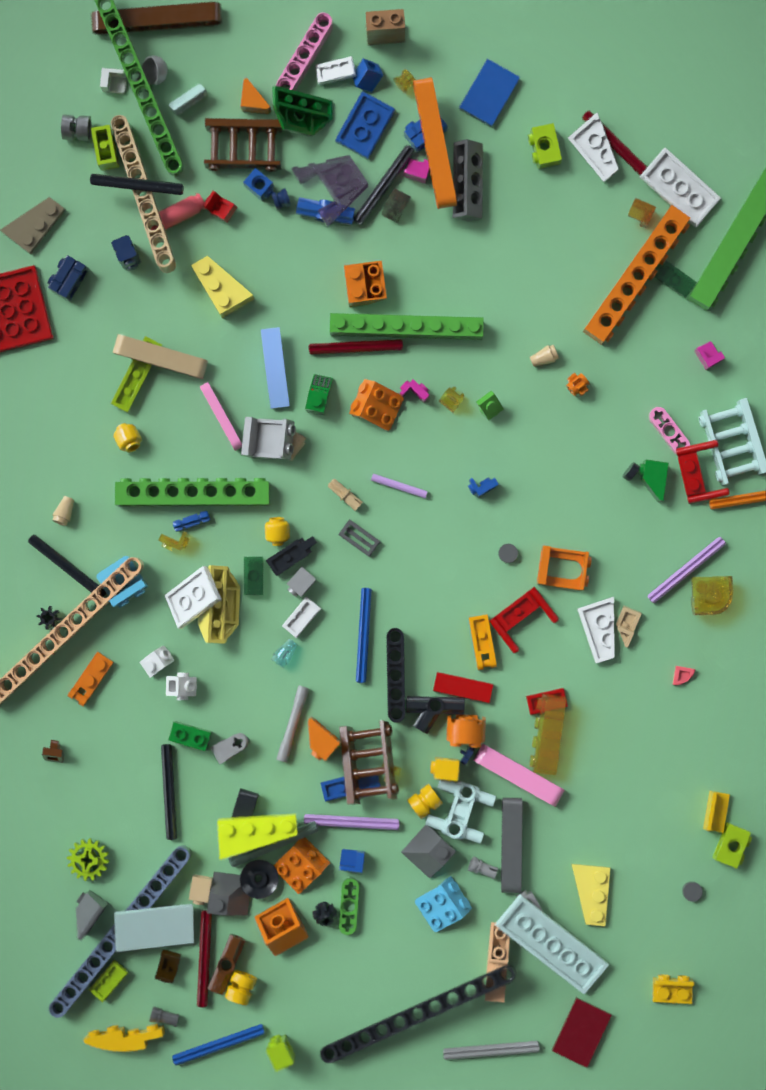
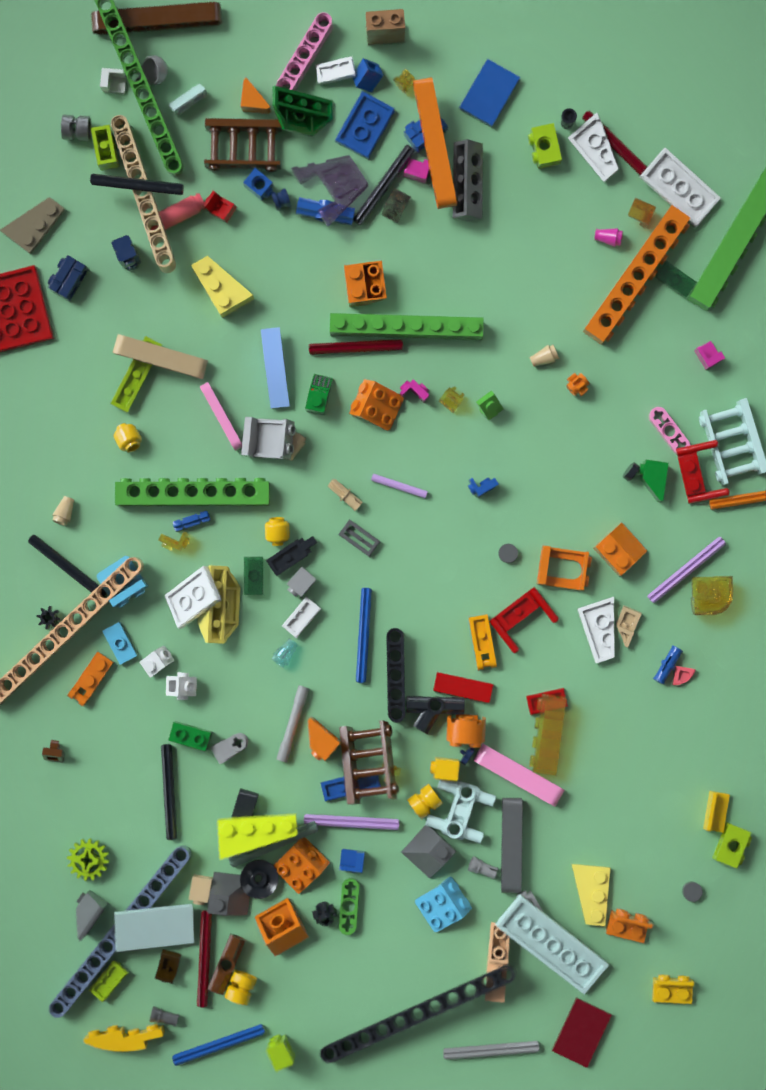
(119, 643): none -> medium azure plate
(568, 118): none -> black pin
(609, 236): none -> dark pink cone
(620, 549): none -> orange slope
(628, 926): none -> orange bracket
(668, 665): none -> blue pin

